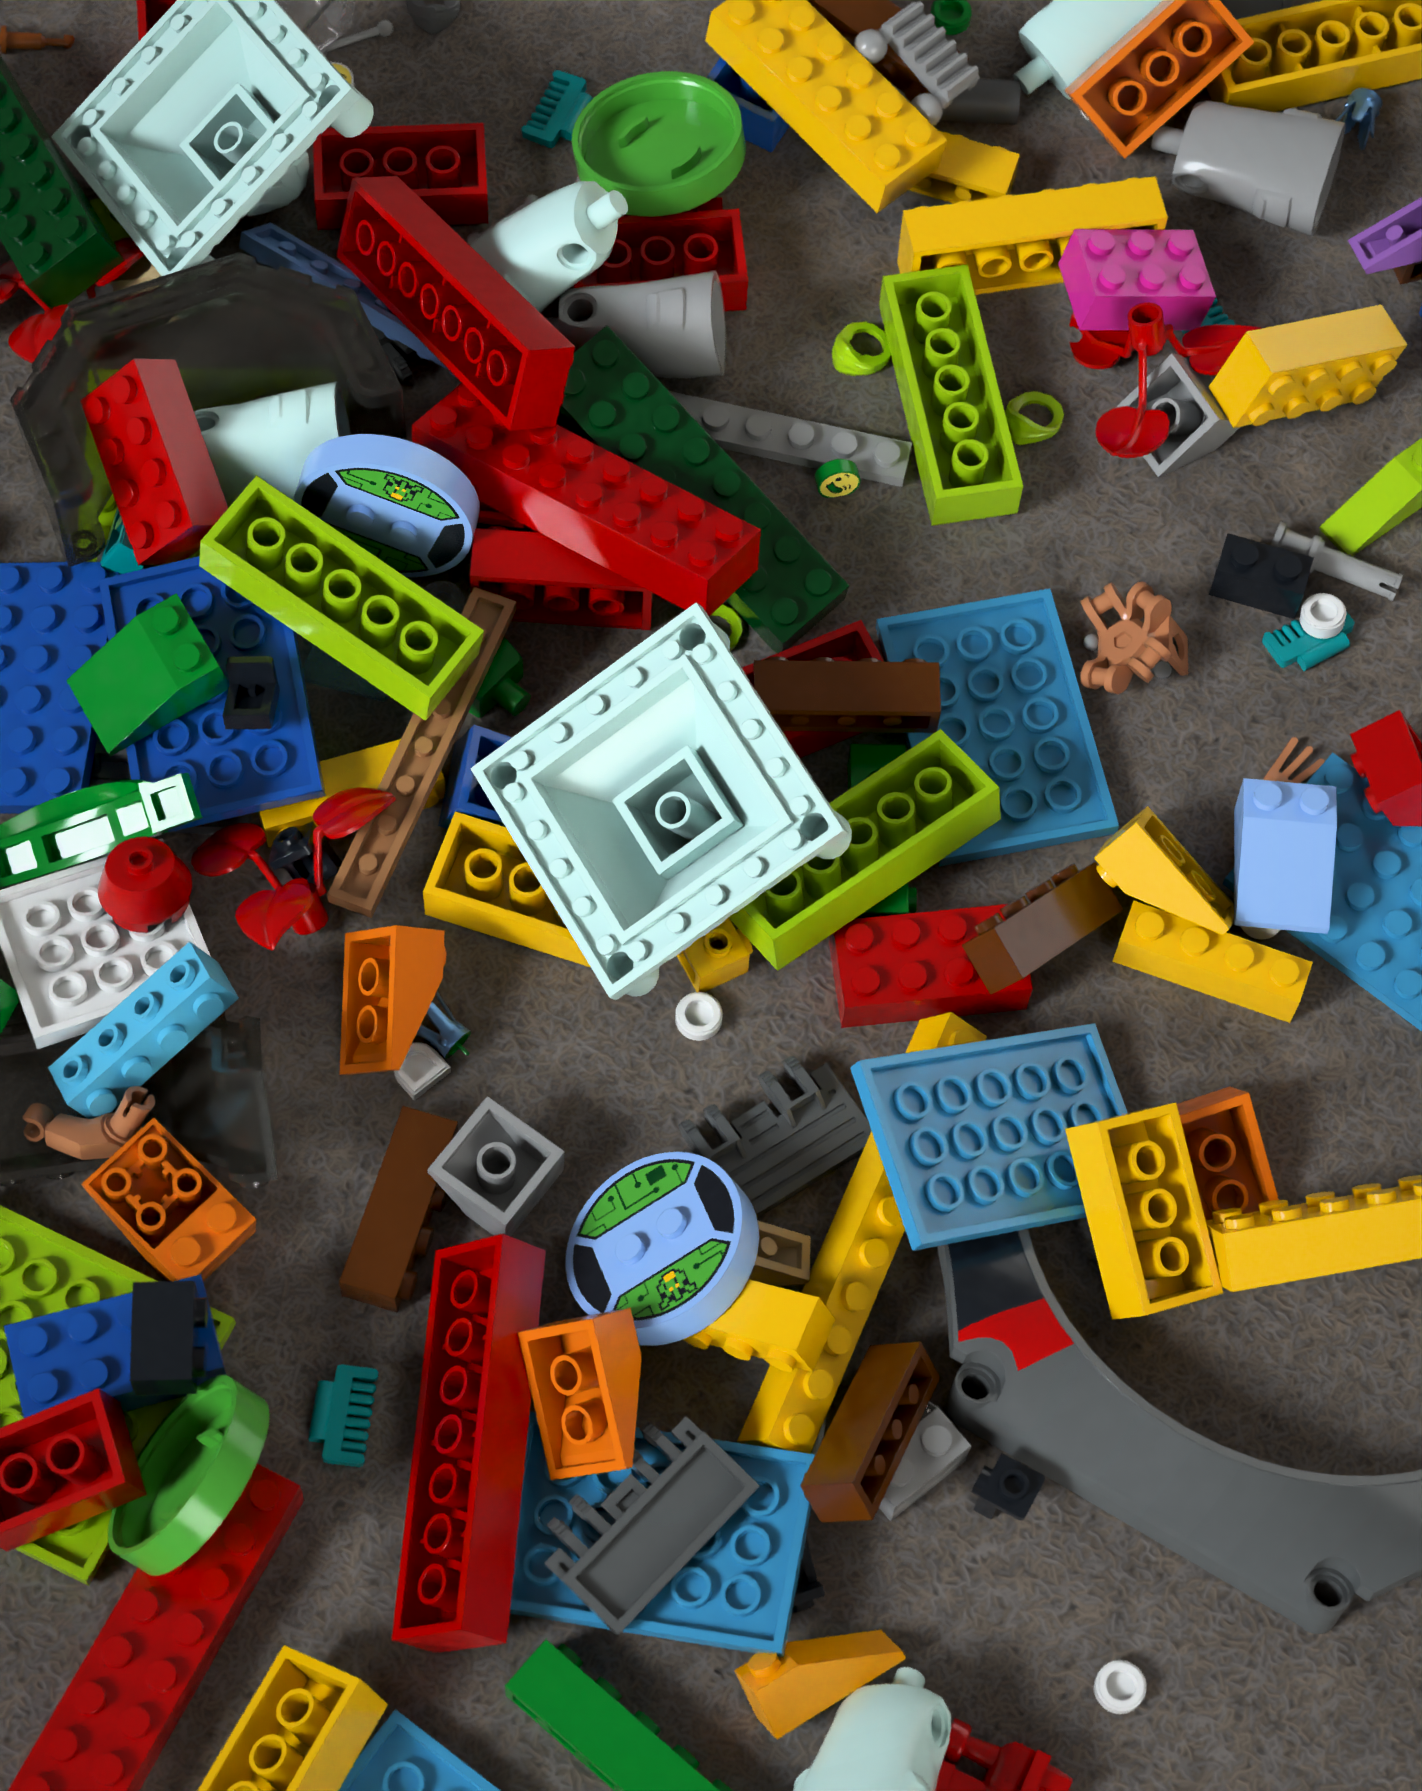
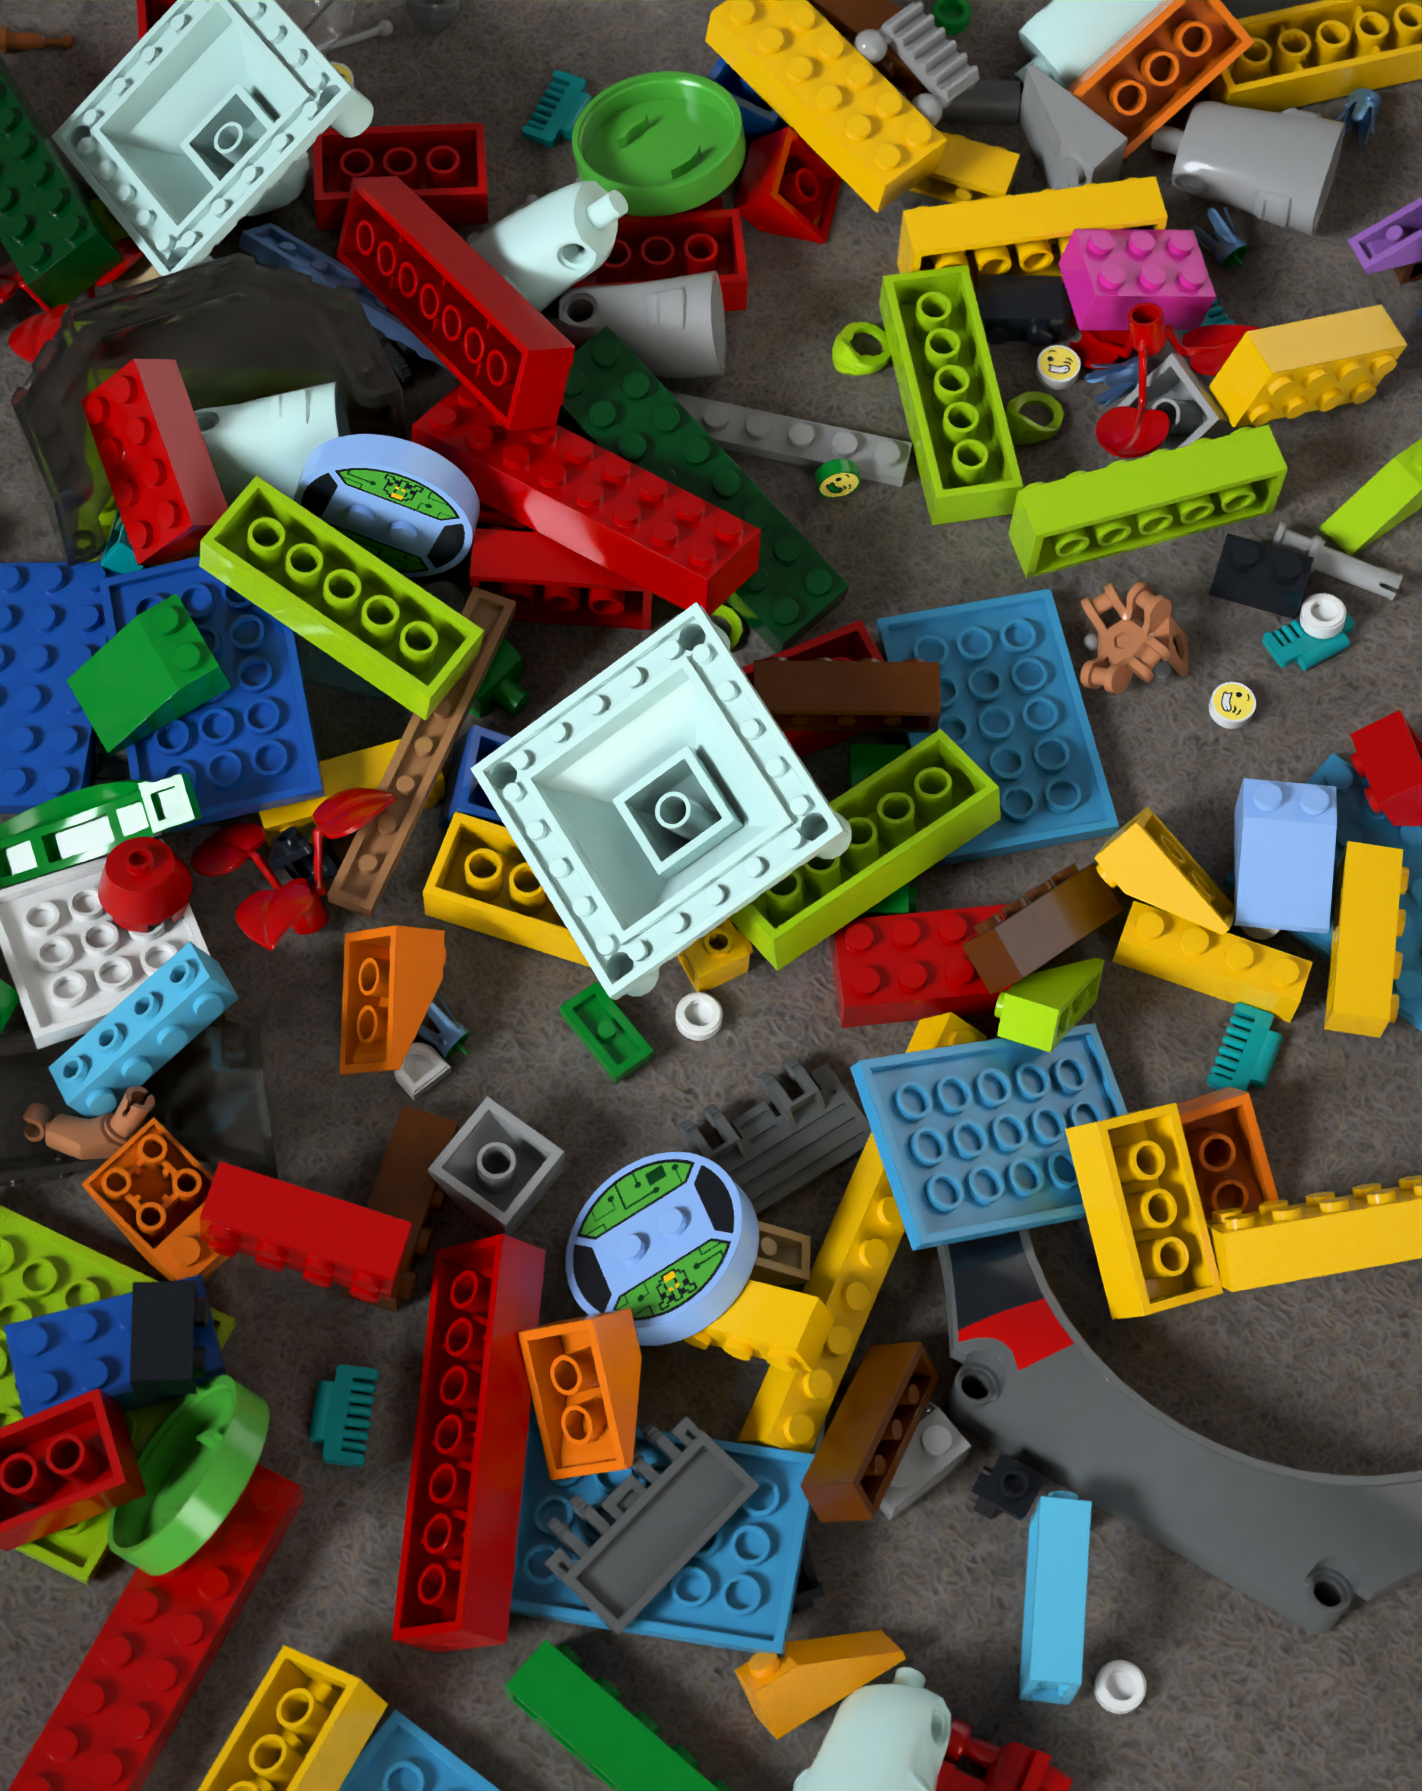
(251, 693): black bracket -> none
(304, 1232): none -> red brick
(606, 1032): none -> green plate
(788, 188): none -> red slope
(1020, 307): none -> black brick
(1048, 1003): none -> lime slope
(1055, 1599): none -> medium azure window
(1058, 367): none -> tile
(1067, 136): none -> light grey slope
(1122, 375): none -> flat silver piece
(1146, 500): none -> lime brick
(1231, 246): none -> flat silver piece
(1232, 705): none -> tile
(1257, 1055): none -> teal piece
(1274, 774): nougat piece -> none
(1365, 940): none -> yellow brick

